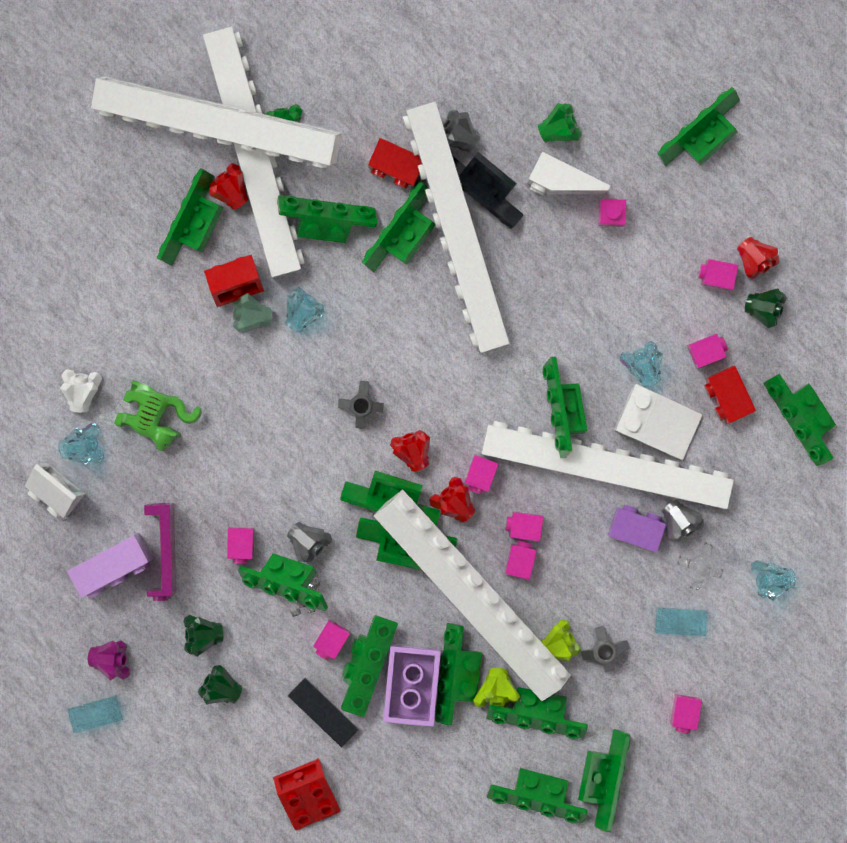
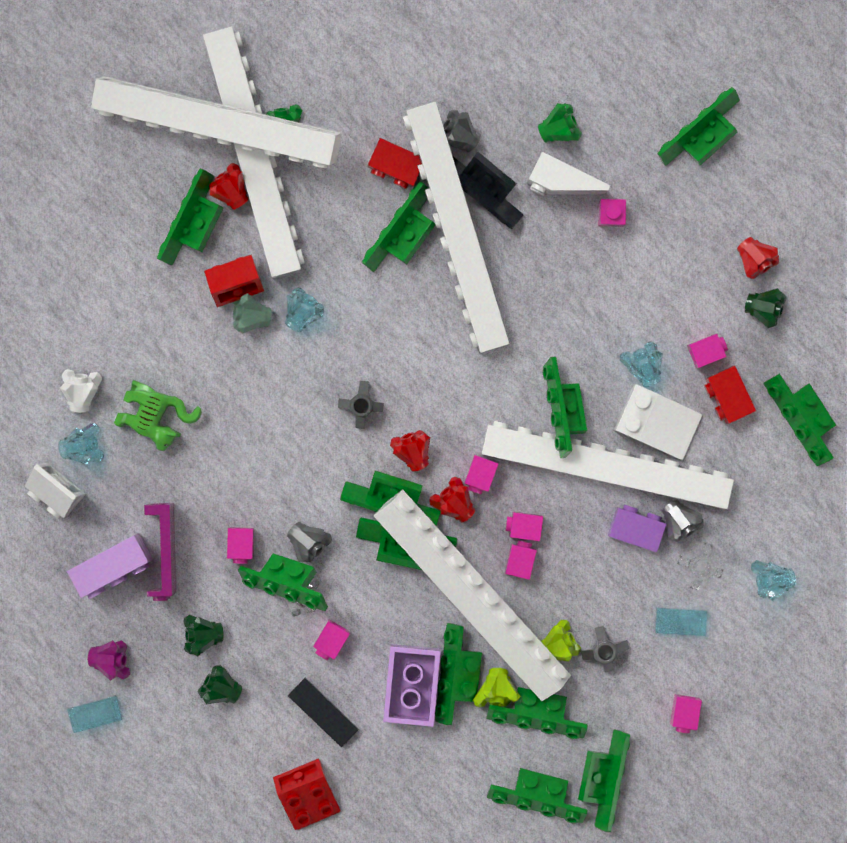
(325, 219): green bracket -> none
(366, 665): green bracket -> none
(718, 274): dark pink brick -> none

